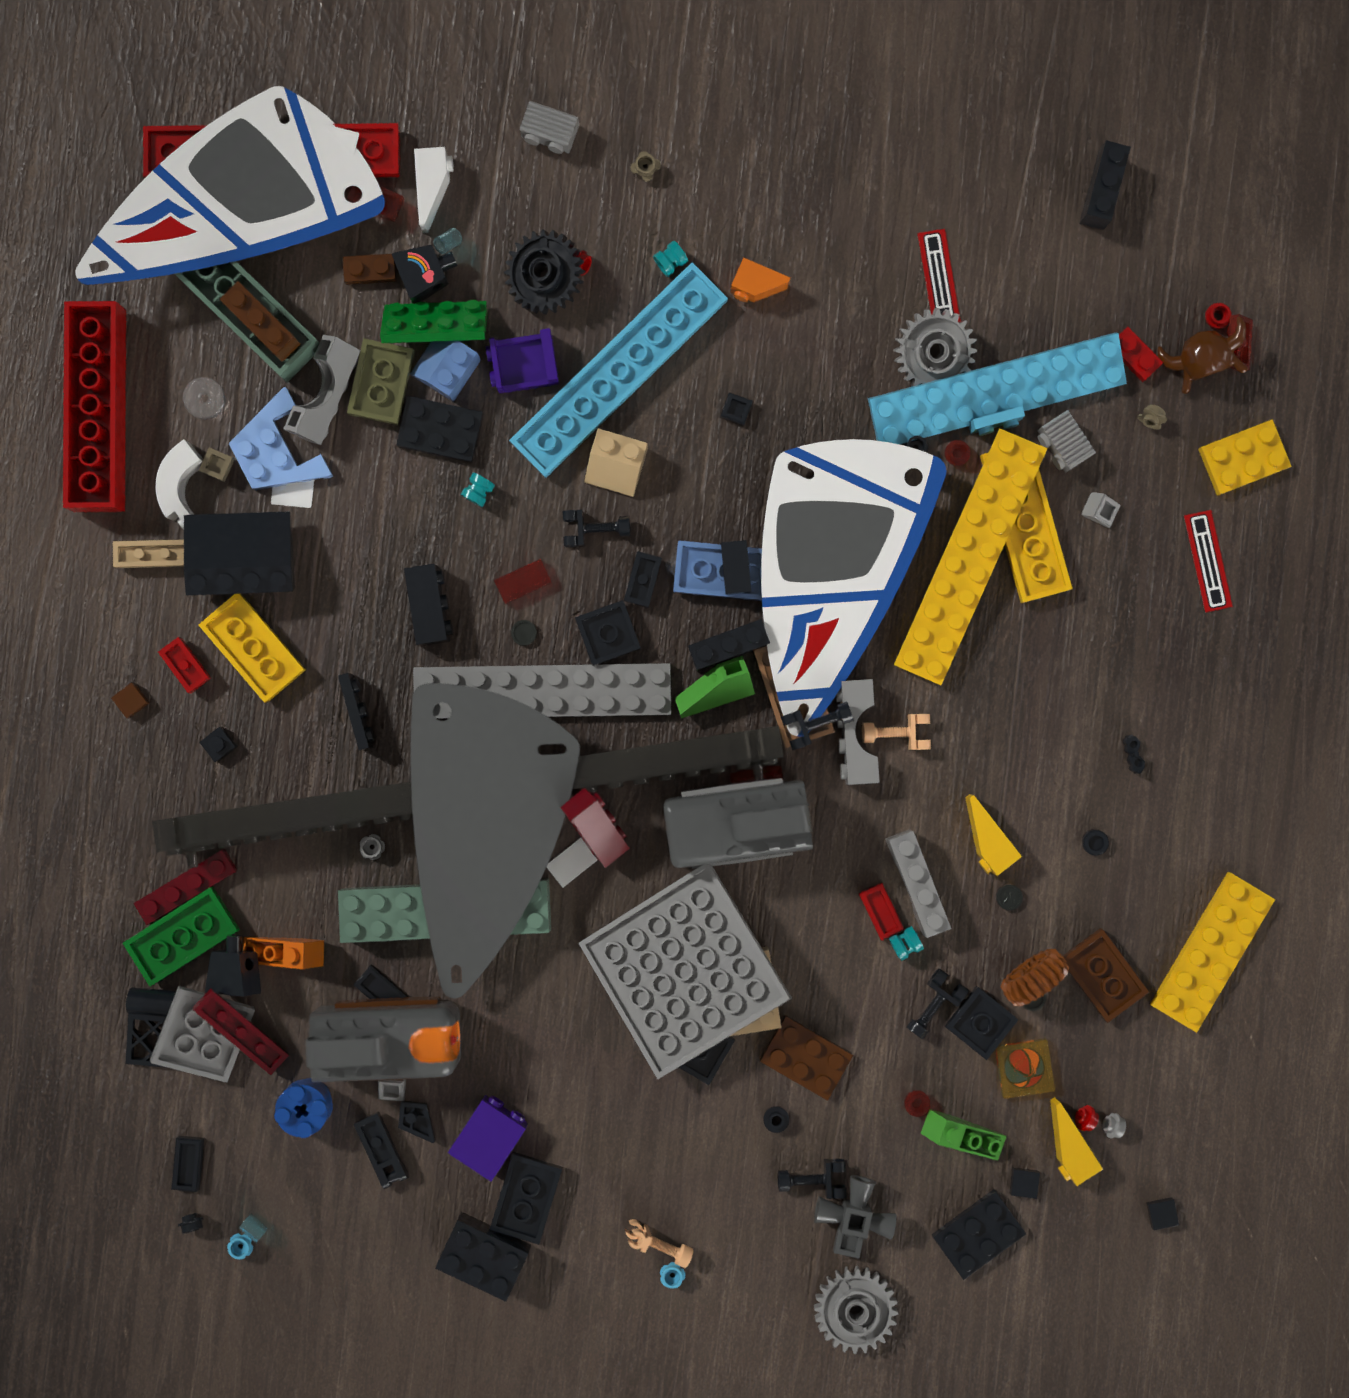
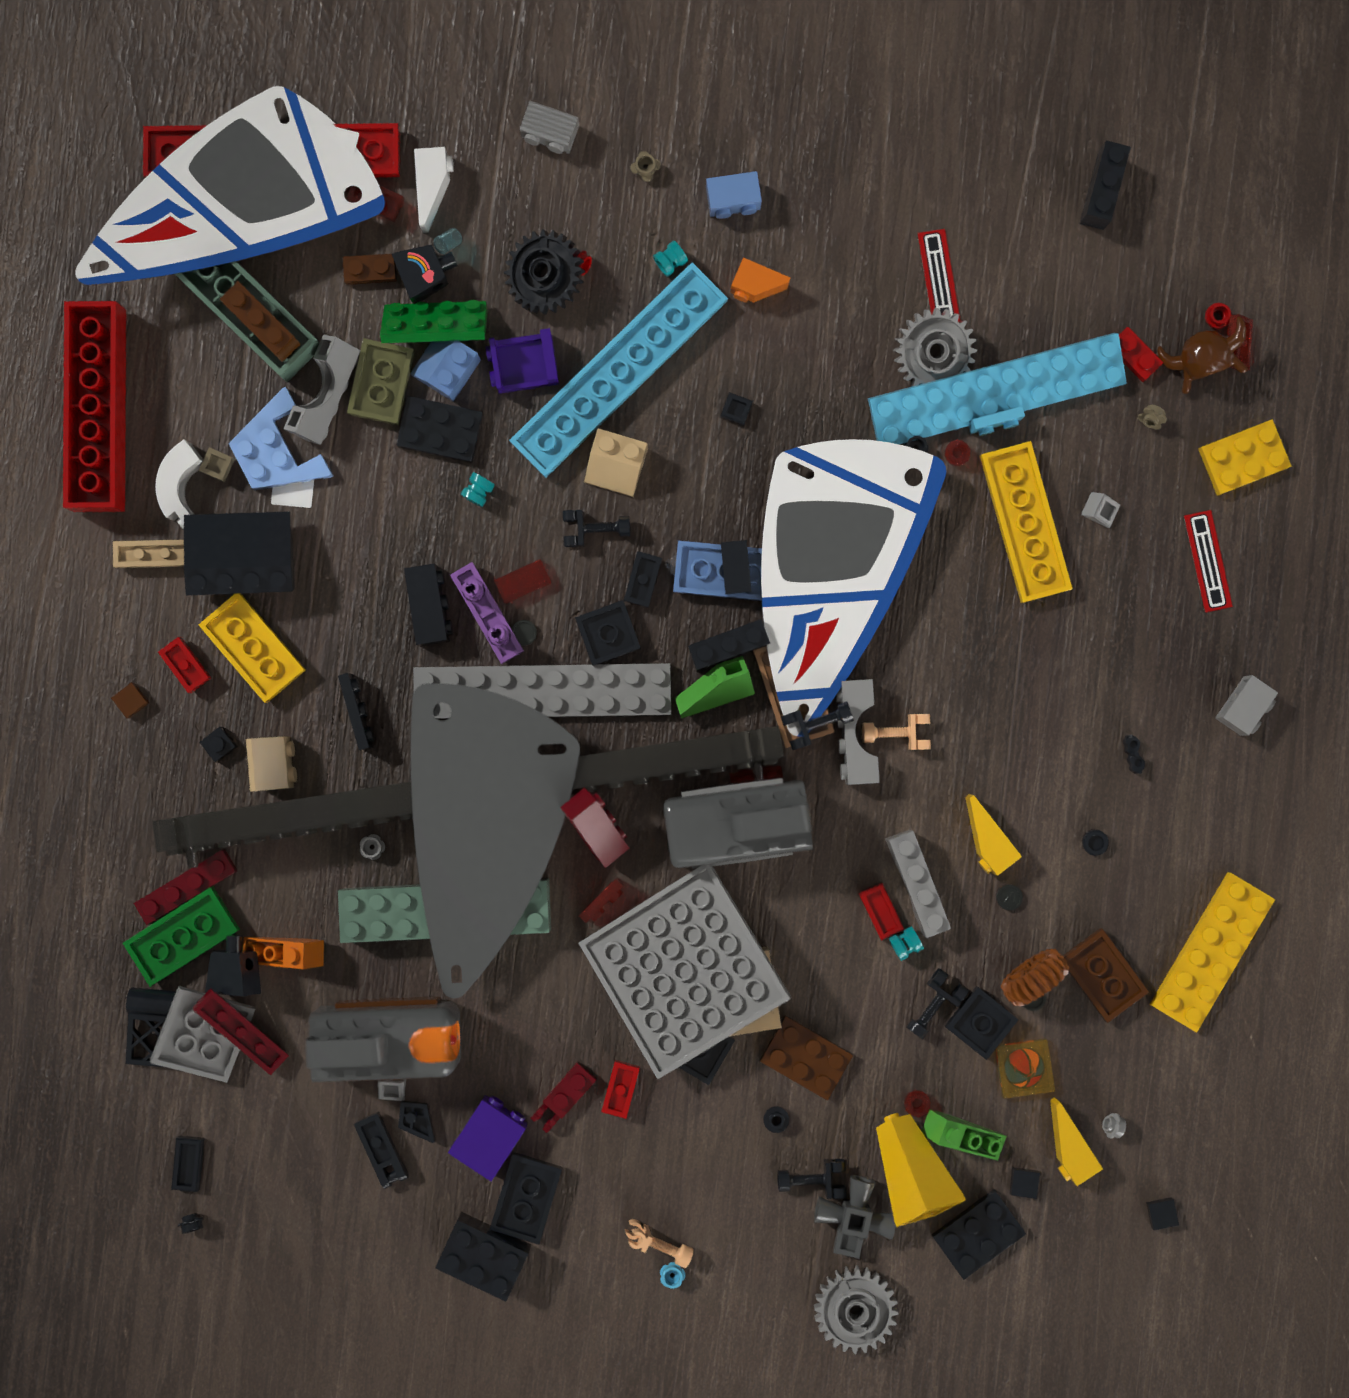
(192, 398): clear piece -> none
(234, 1250): medium azure plate -> none
(253, 1228): clear light blue hinge -> none
(271, 763): none -> tan slope
(293, 1118): blue brick -> none
(376, 985): black tile -> none
(487, 613): none -> medium lavender plate
(565, 1094): none -> dark red hinge
(571, 862): white sticker -> none
(610, 893): none -> clear red plate
(620, 1089): none -> red plate
(733, 194): none -> medium blue brick
(914, 1173): none -> yellow slope
(970, 556): yellow plate -> none
(1065, 442): light grey brick -> none
(1086, 1118): red plate -> none
(1247, 706): none -> light grey brick

